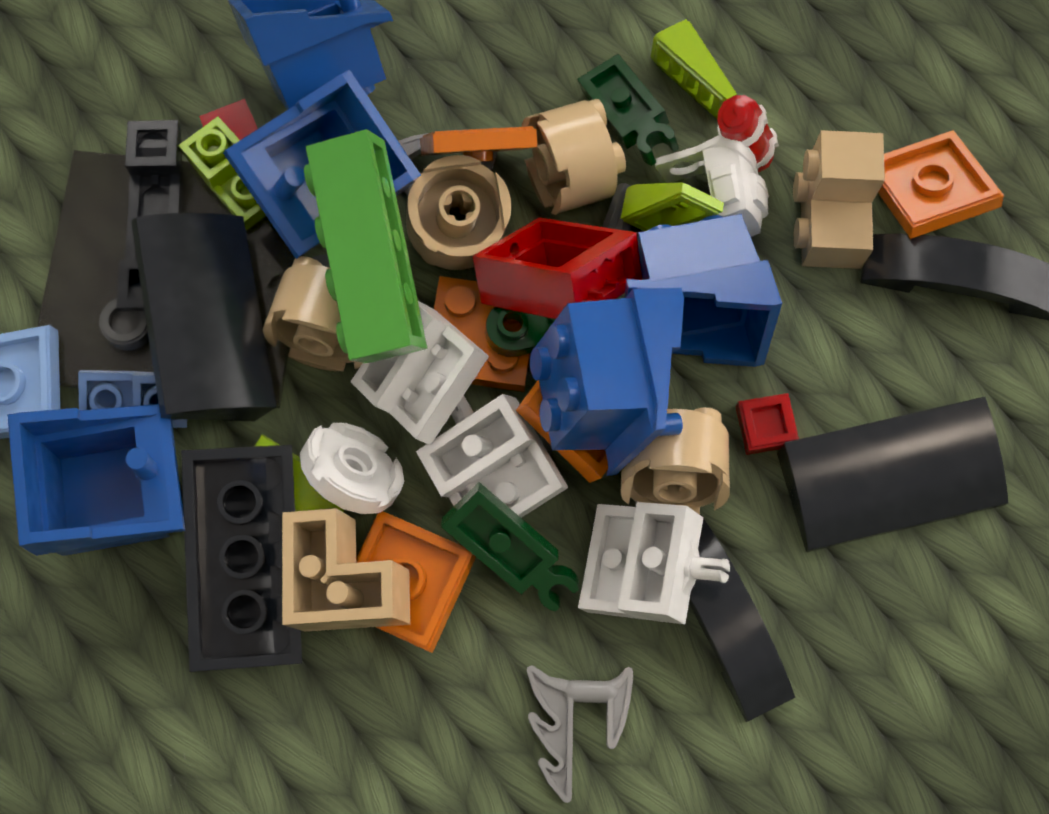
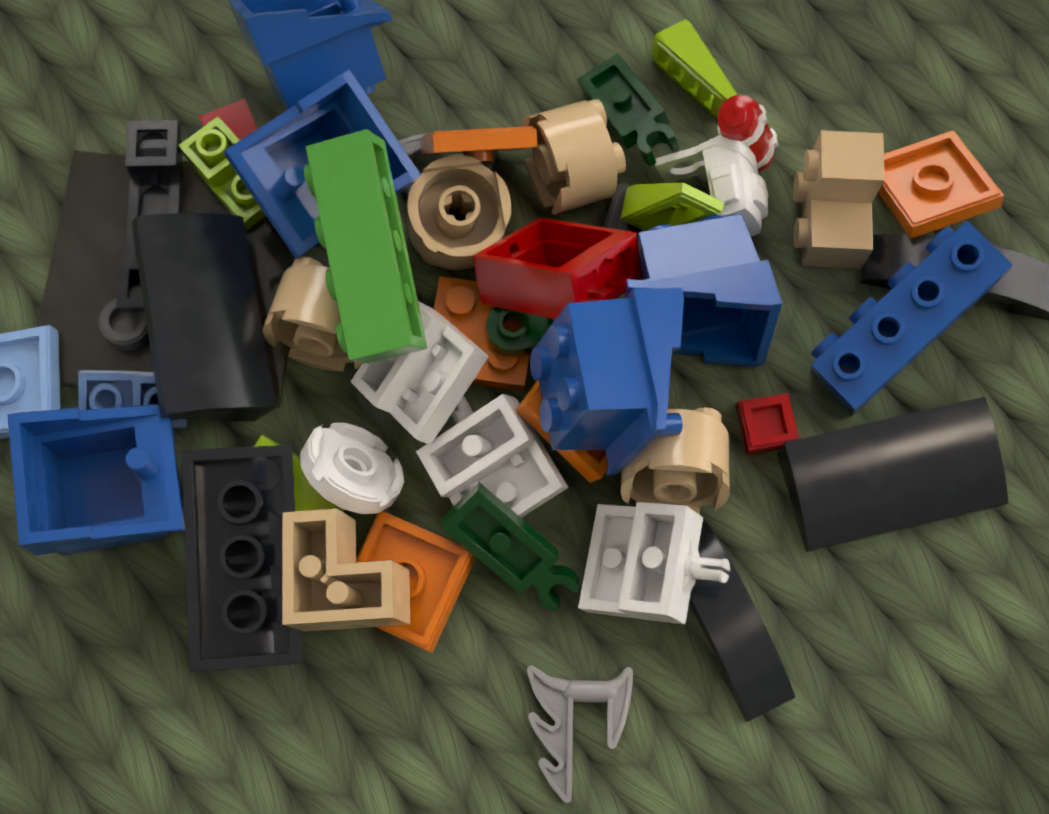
(909, 317): none -> blue brick

